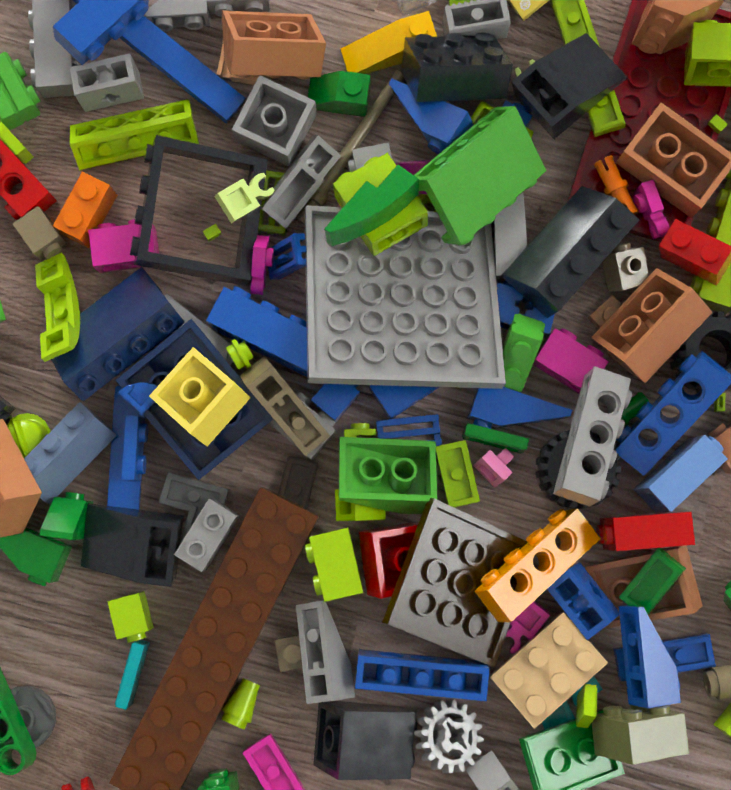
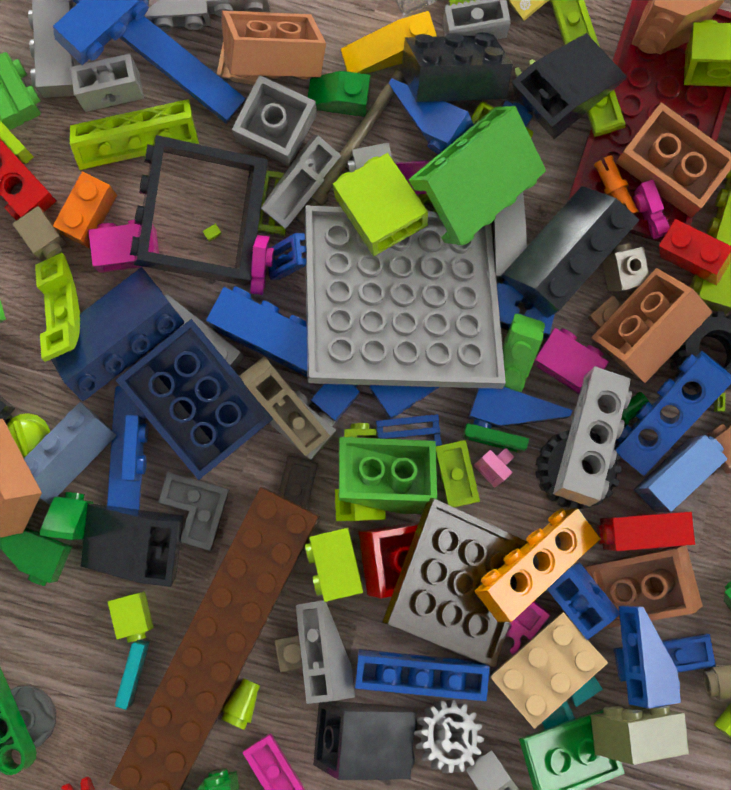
(138, 395): blue tile -> none
(199, 397): light yellow slope -> none
(207, 535): light grey brick -> none
(240, 354): lime plate -> none
(242, 199): yellowish green plate -> none
(373, 206): green slope -> none
(586, 706): lime tile -> none
(652, 581): green tile -> none
(717, 124): lime piece -> none

